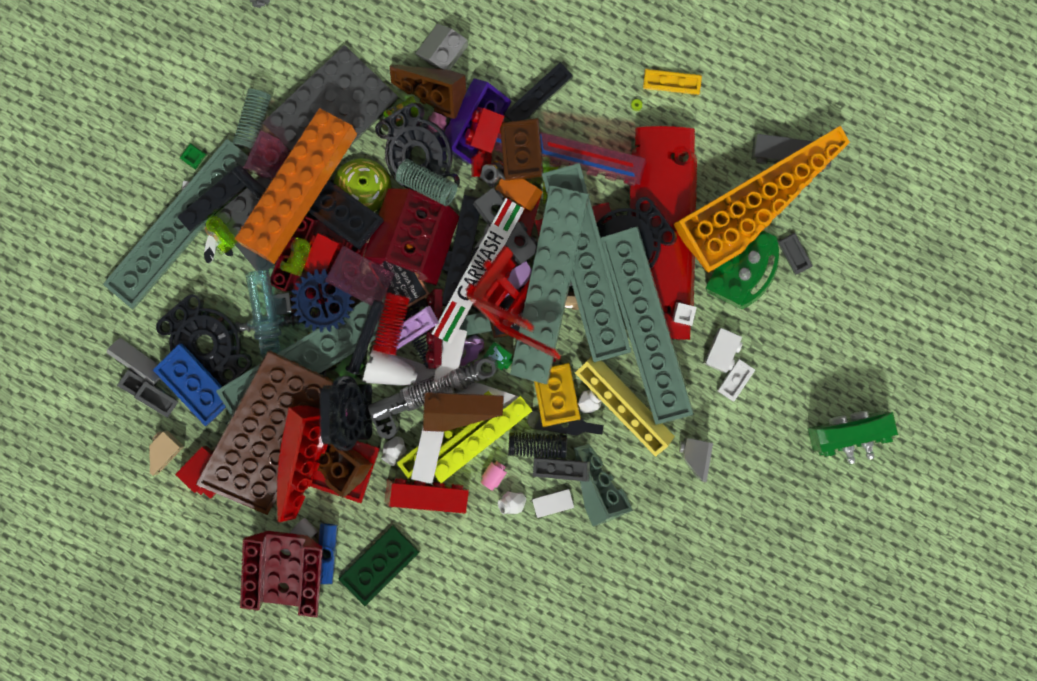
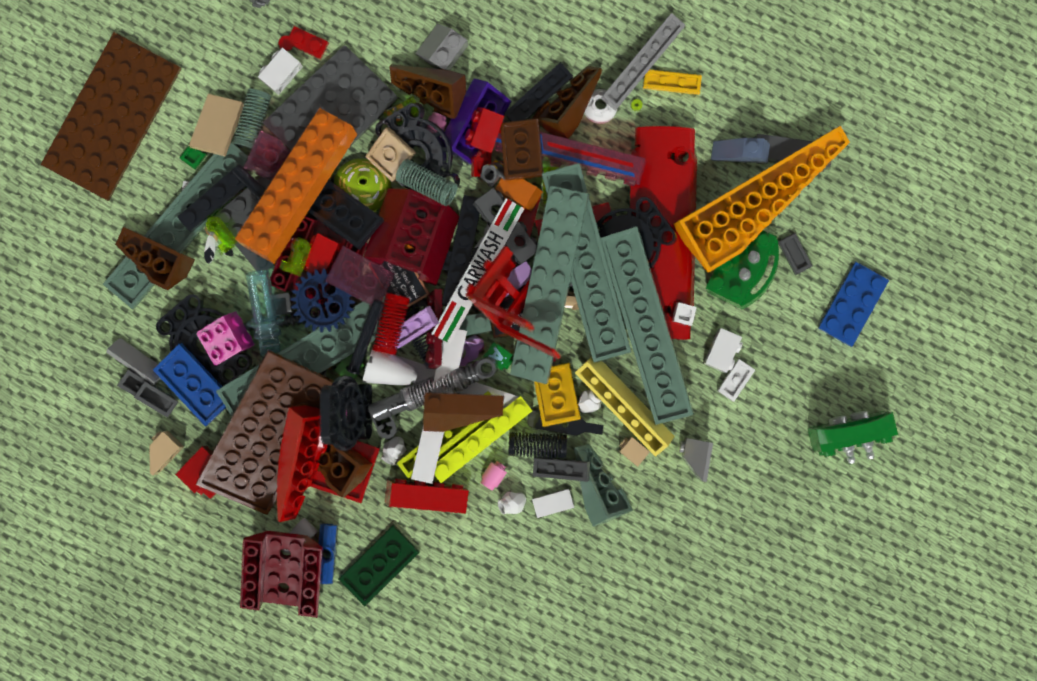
(111, 116): none -> reddish brown plate
(158, 262): none -> reddish brown wedge
(216, 125): none -> tan tile
(225, 338): none -> dark pink bracket
(279, 71): none -> white brick
(304, 42): none -> red hinge
(389, 153): none -> tan tile
(566, 111): none -> reddish brown wedge
(599, 115): none -> white piece
(633, 450): none -> tan brick
(643, 61): none -> light grey plate
(741, 150): none -> sand blue slope
(853, 304): none -> blue plate

